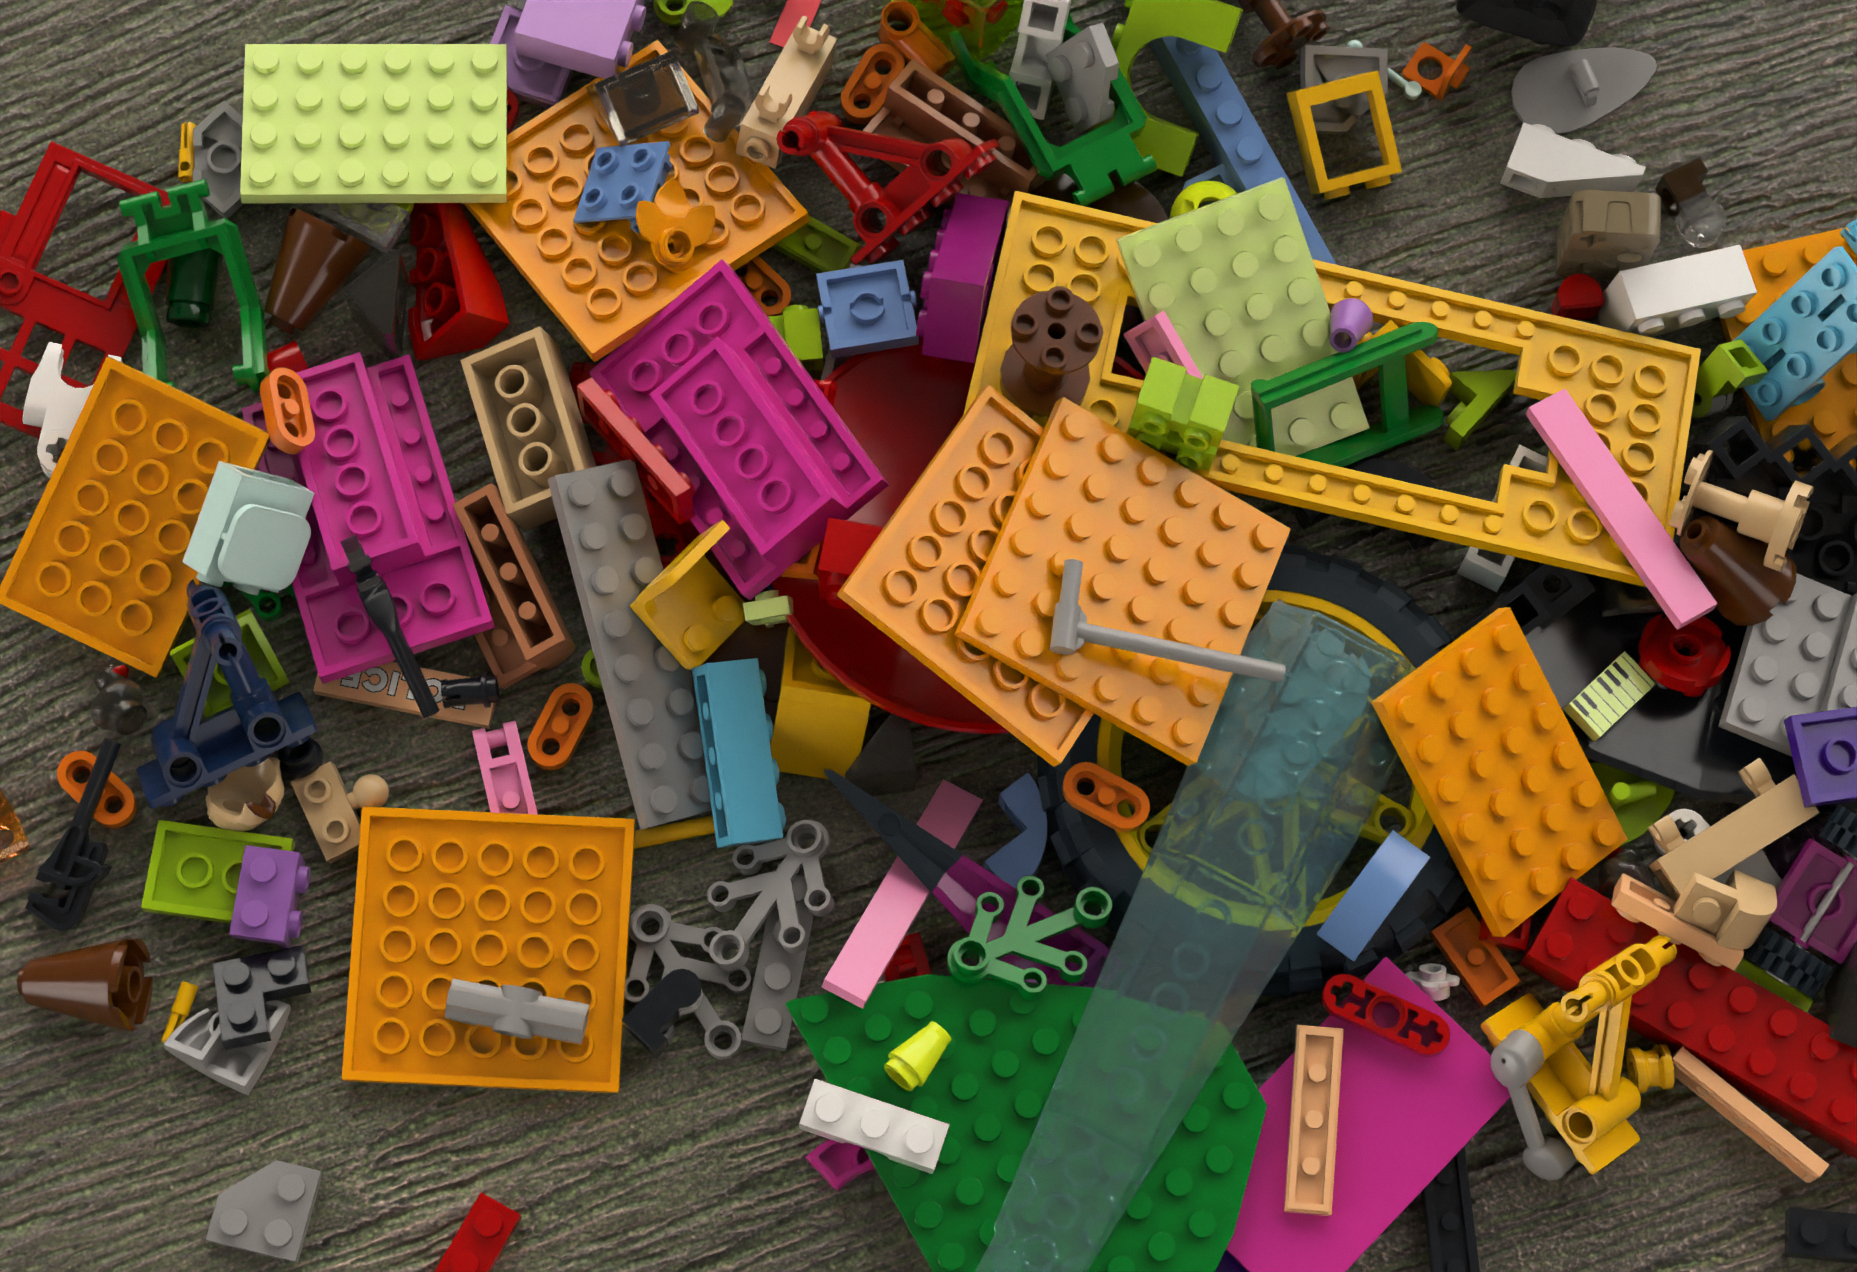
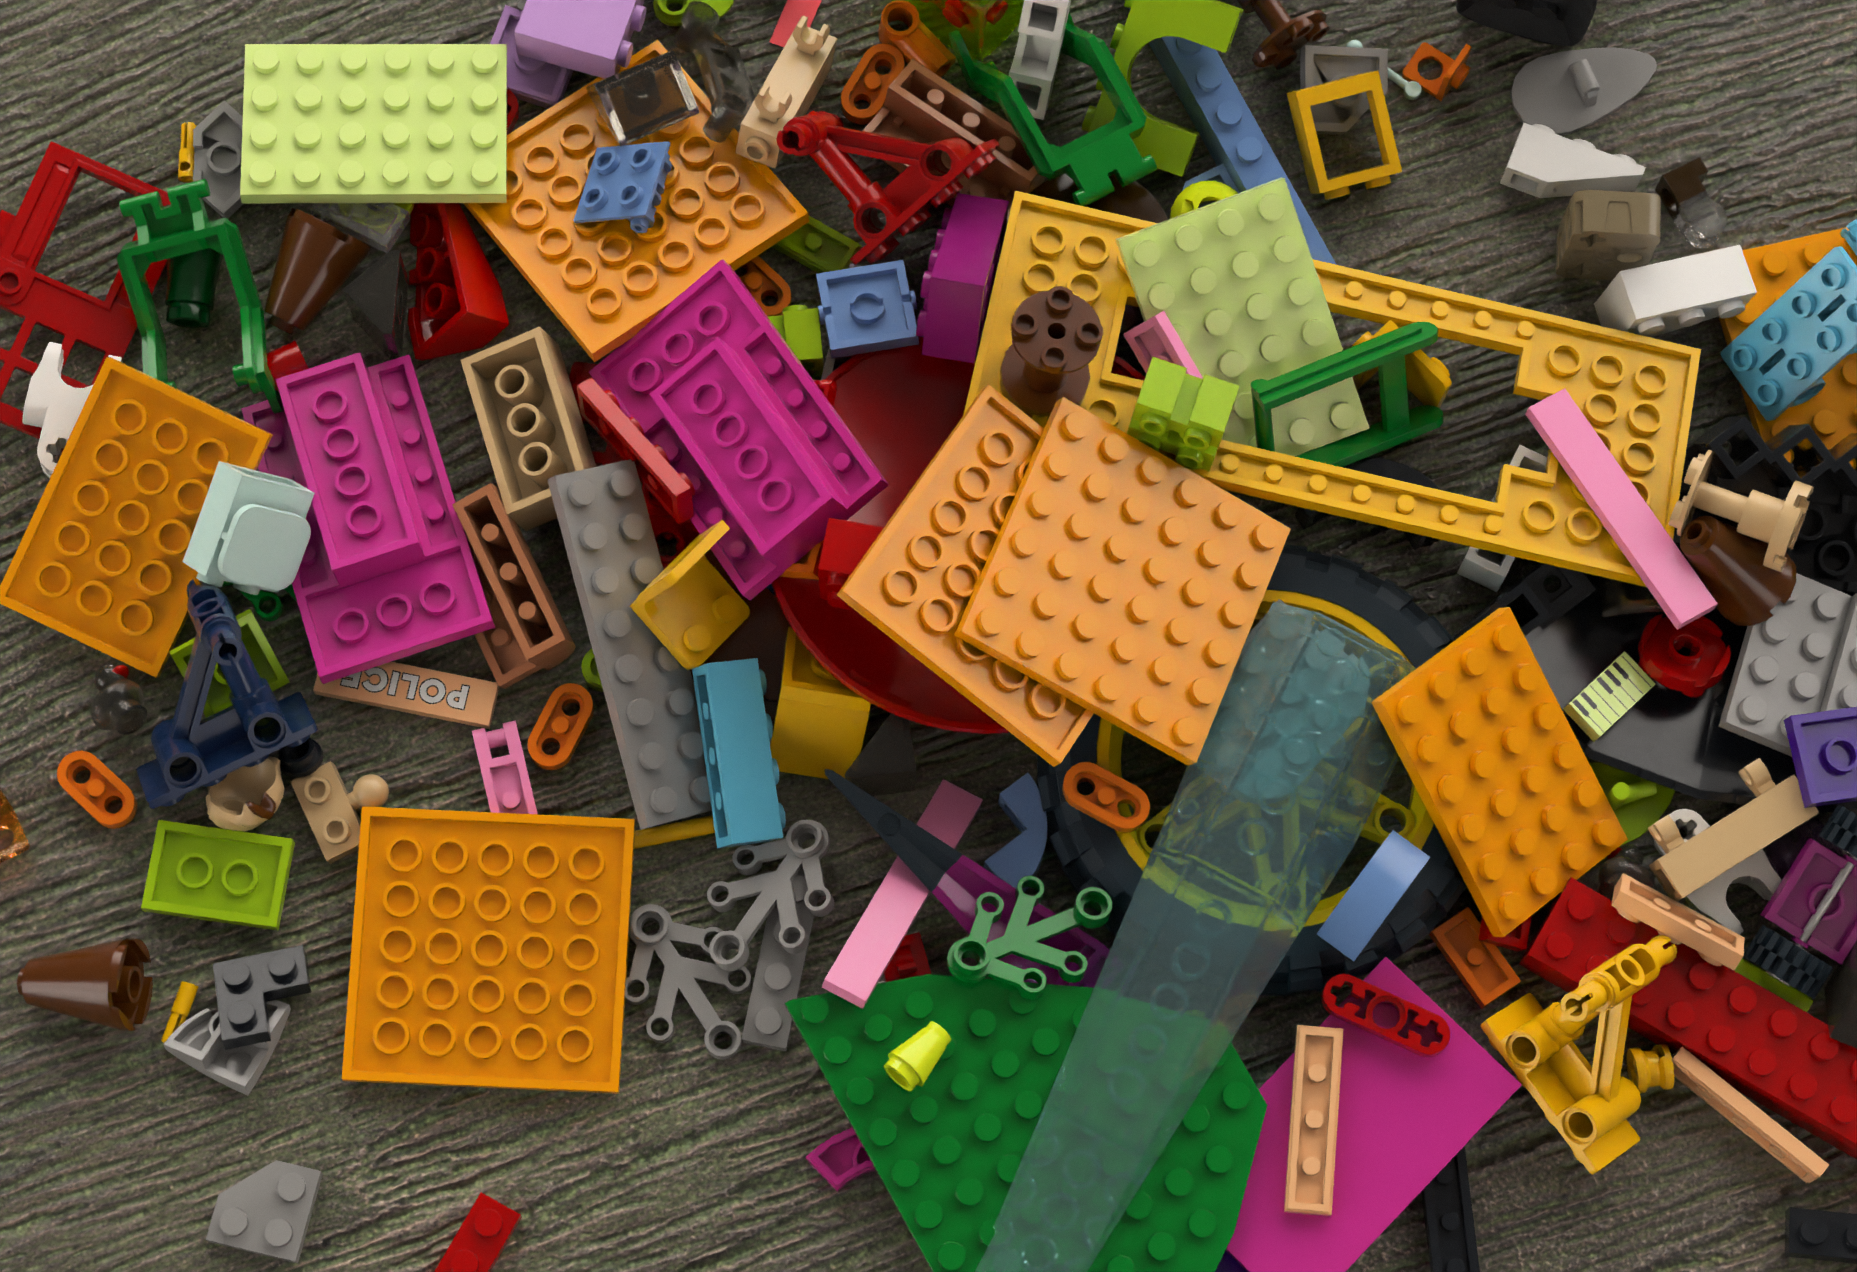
(76, 861): black piece -> none
(269, 896): medium lavender bracket -> none
(287, 410): orange plate -> none
(384, 614): black piece -> none
(470, 691): black pin -> none
(517, 1011): light grey piece -> none
(673, 996): black leg -> none
(674, 219): light orange plate -> none
(768, 609): yellowish green plate -> none
(873, 1125): white arch -> none
(1072, 630): light grey bar -> none
(1083, 76): light grey plate -> none
(1349, 323): medium lavender cone -> none
(1434, 980): white plate -> none
(1479, 396): lime slope -> none
(1513, 1065): light grey piece -> none
(1578, 298): red brick -> none
(1721, 374): lime leg -> none
(1729, 910): tan brick -> none

